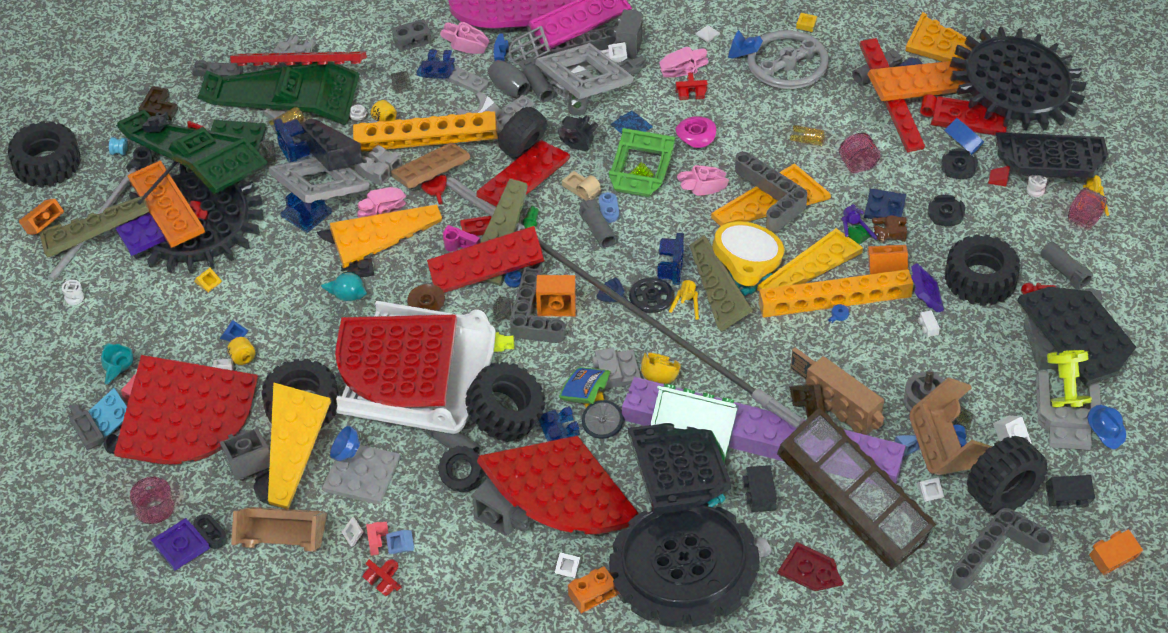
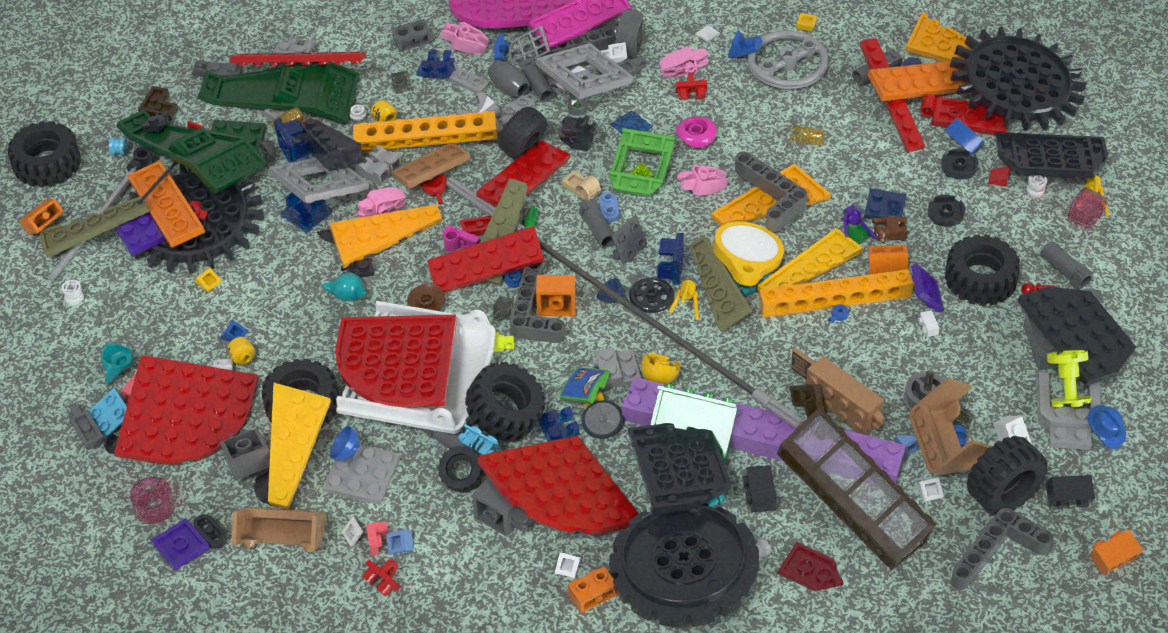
(476, 440): none -> medium azure hinge
(628, 240): none -> dark grey hinge
(859, 152): clear pink piece -> none

